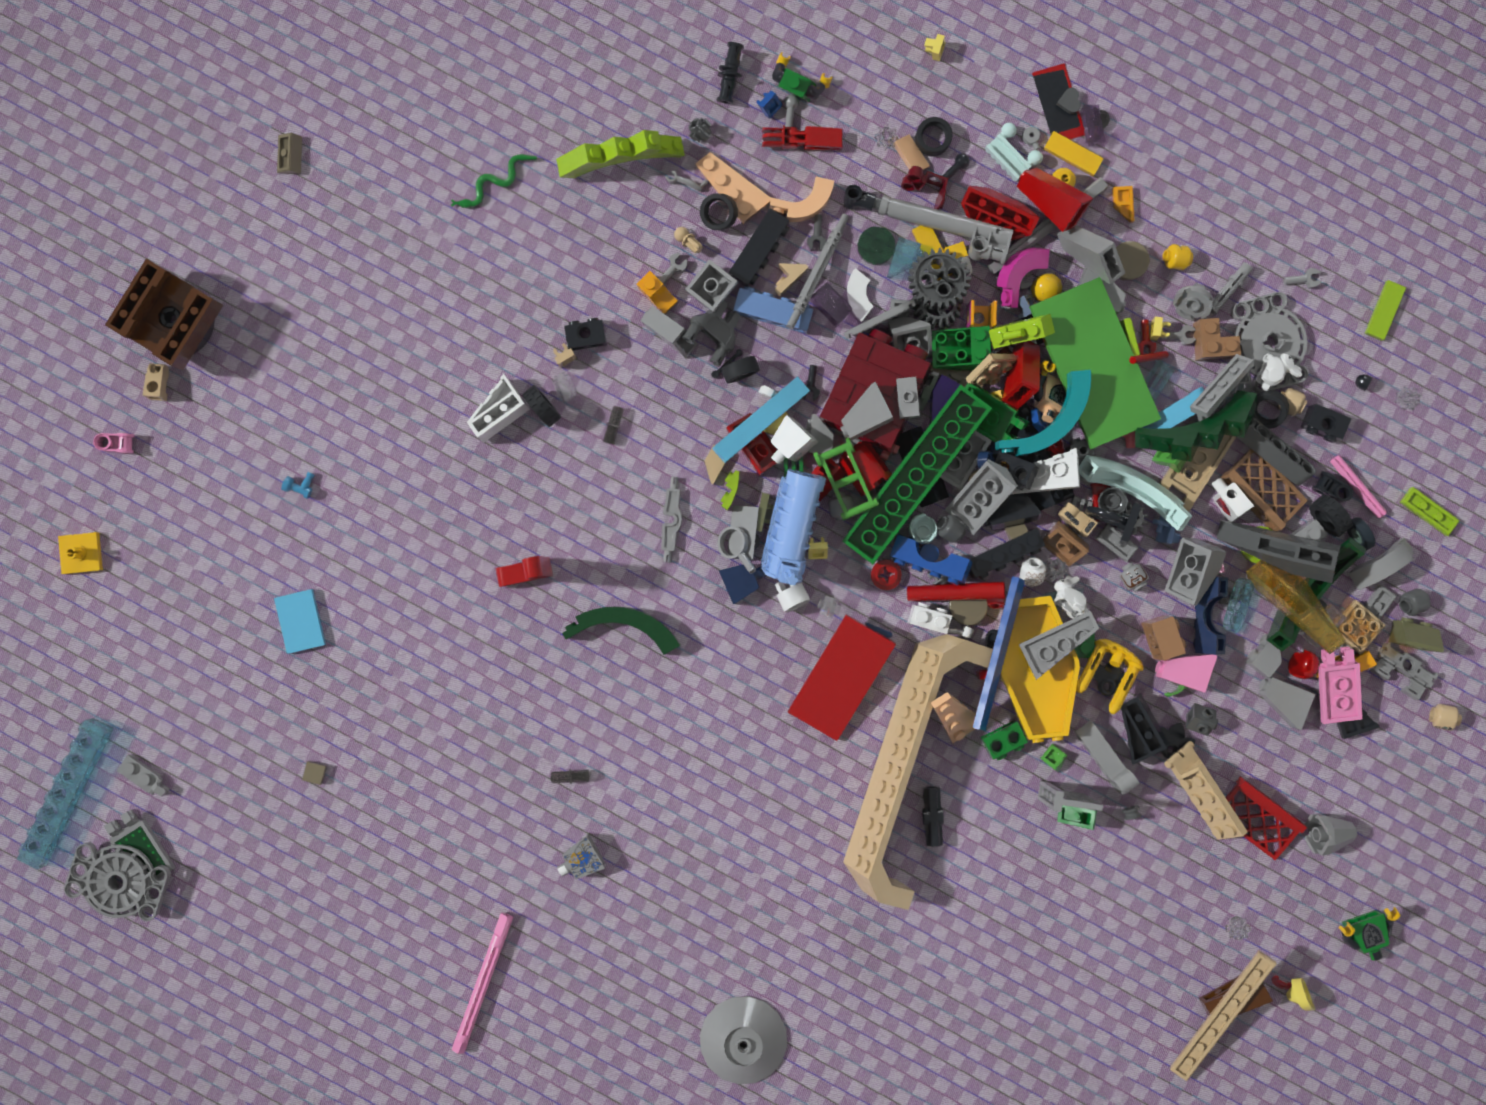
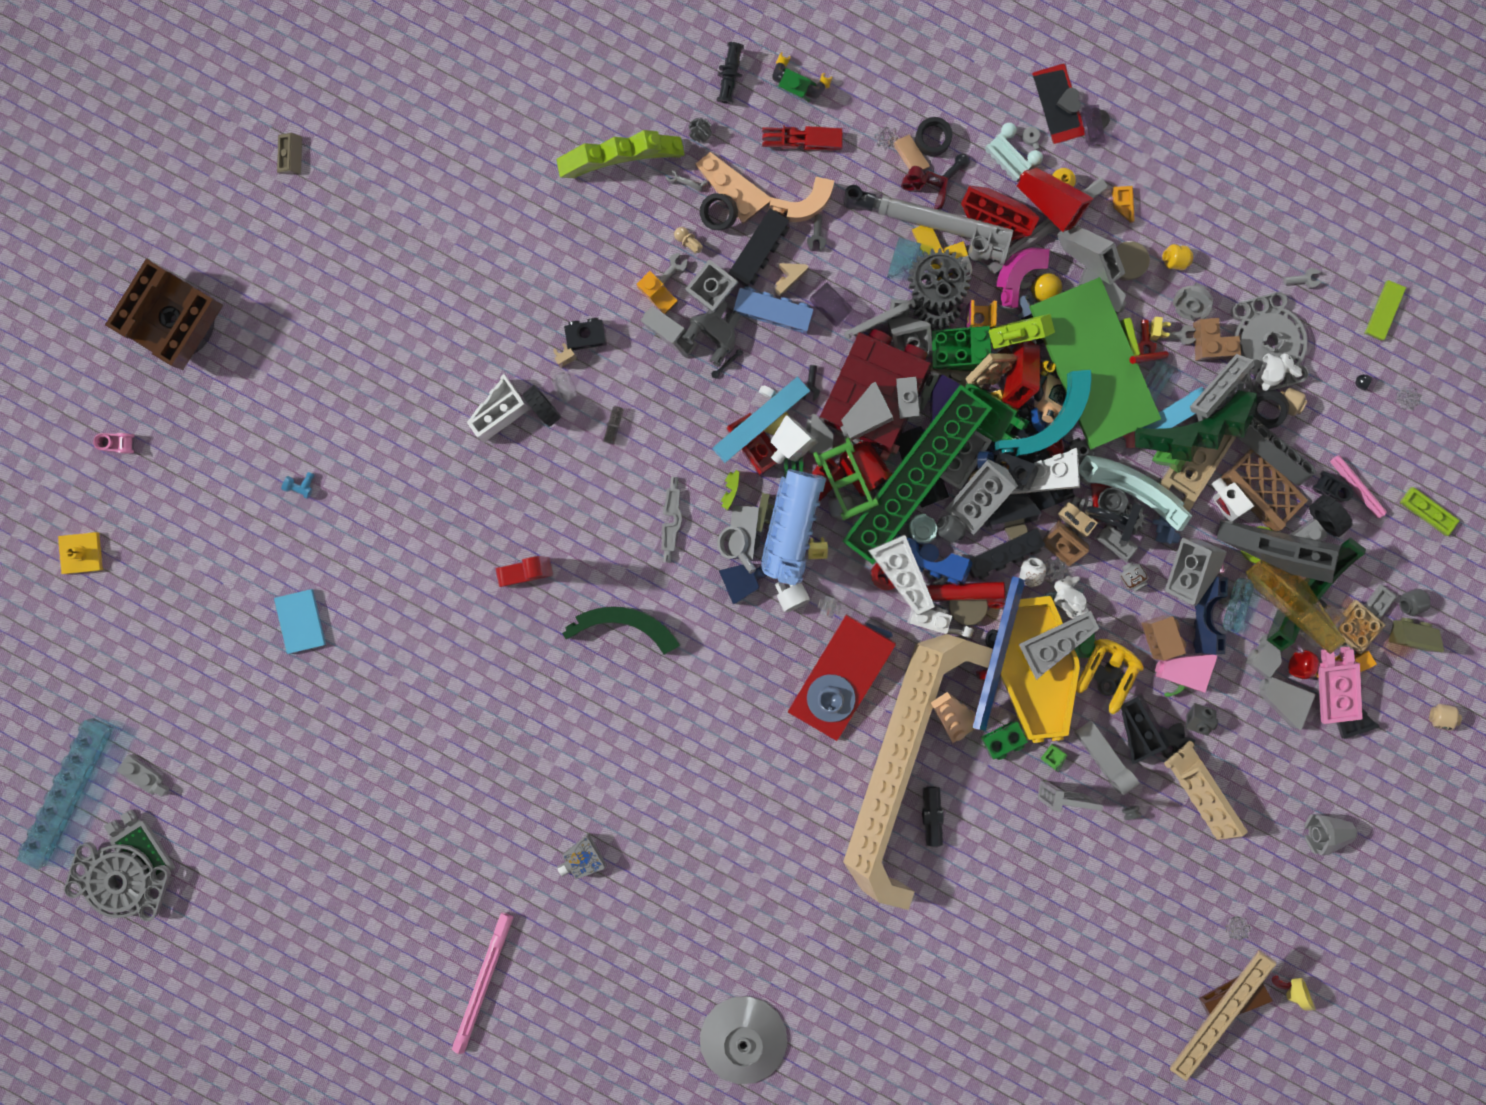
(156, 382): tan leg -> none
(314, 772): dark tan tile -> none
(466, 203): green animal -> none
(570, 776): clear smoke axle -> none
(714, 465): tan tile -> none
(740, 369): black tyre -> none
(769, 104): blue tile -> none
(790, 102): light grey bar -> none
(817, 271): light grey axle -> none
(831, 698): none -> sand blue piece
(857, 295): white tile -> none
(876, 245): clear green tile -> none
(902, 570): none -> white wing
(935, 46): light yellow tile -> none
(1073, 153): yellow tile -> none
(1077, 817): slope -> none
(1243, 272): light grey pin -> none
(1272, 809): red fence -> none
(1336, 422): black brick -> none
(1362, 533): black bush -> none
(1369, 931): torso -> none
(1383, 565): light grey arch -> none
(1394, 660): light grey piece -> none

